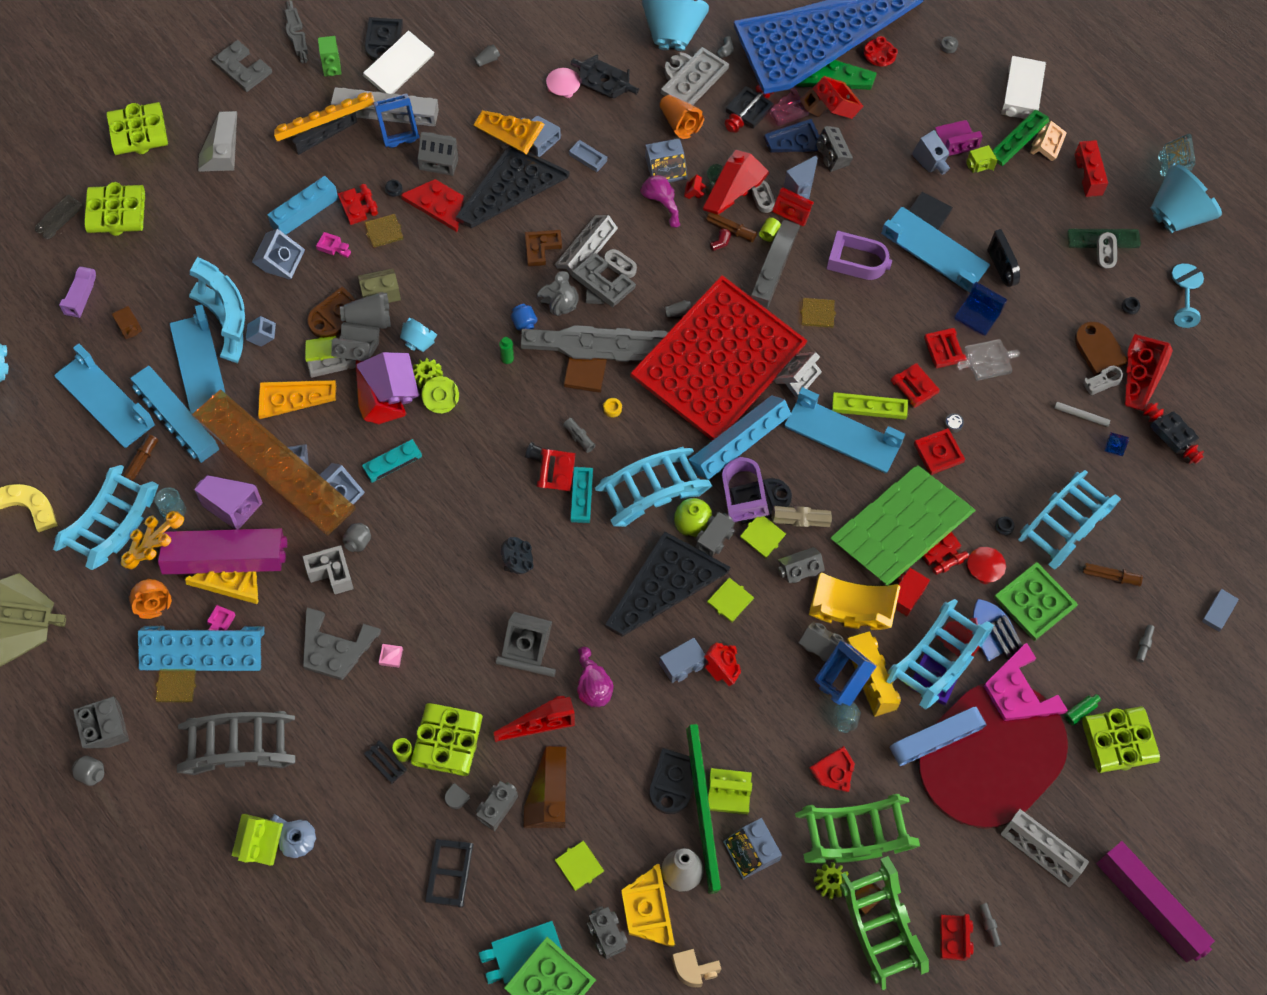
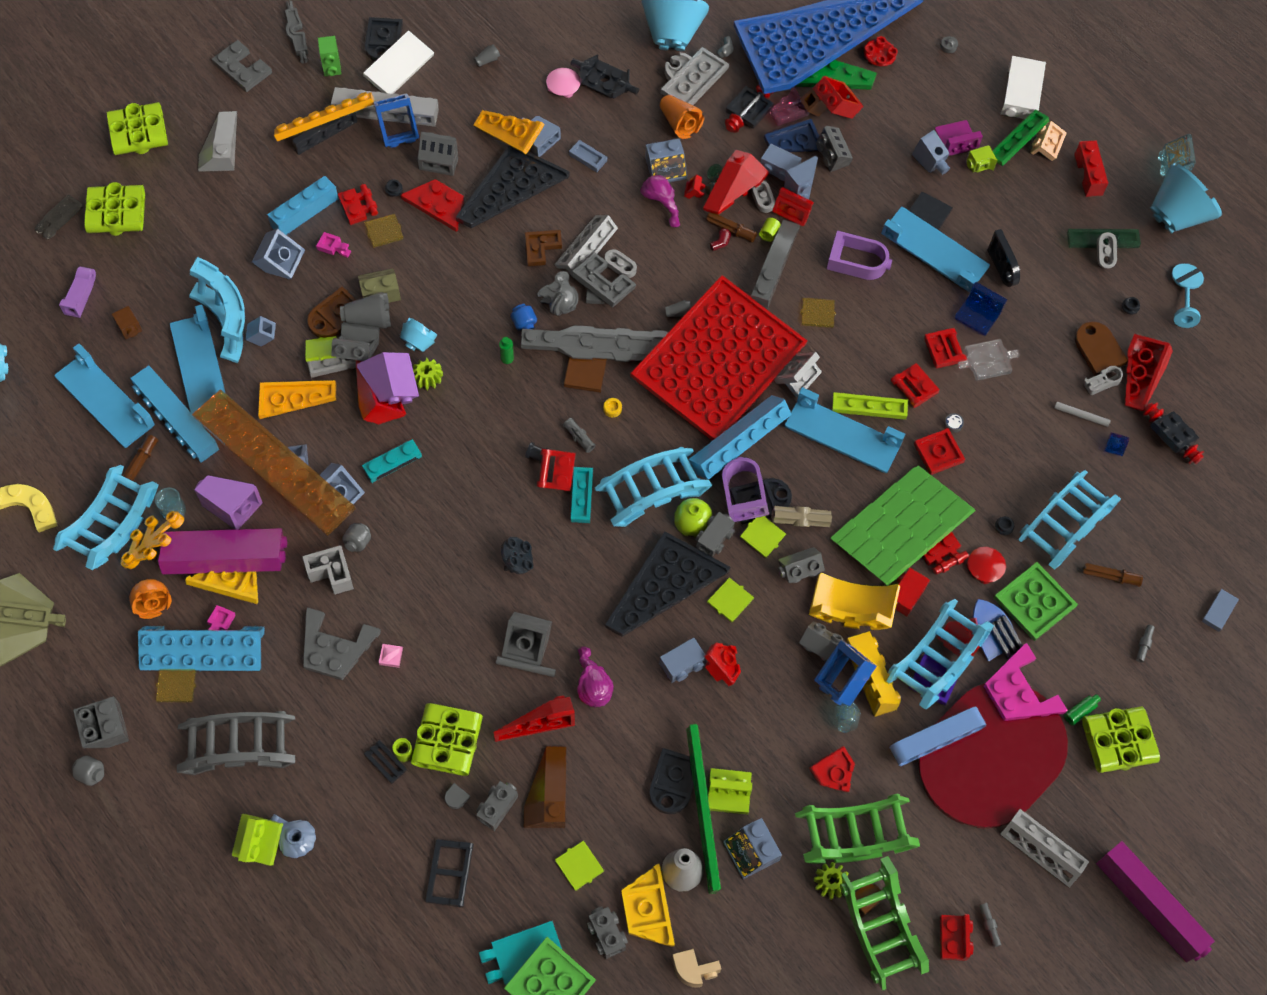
(440, 394): lime tile -> none
(778, 161): none -> sand blue brick

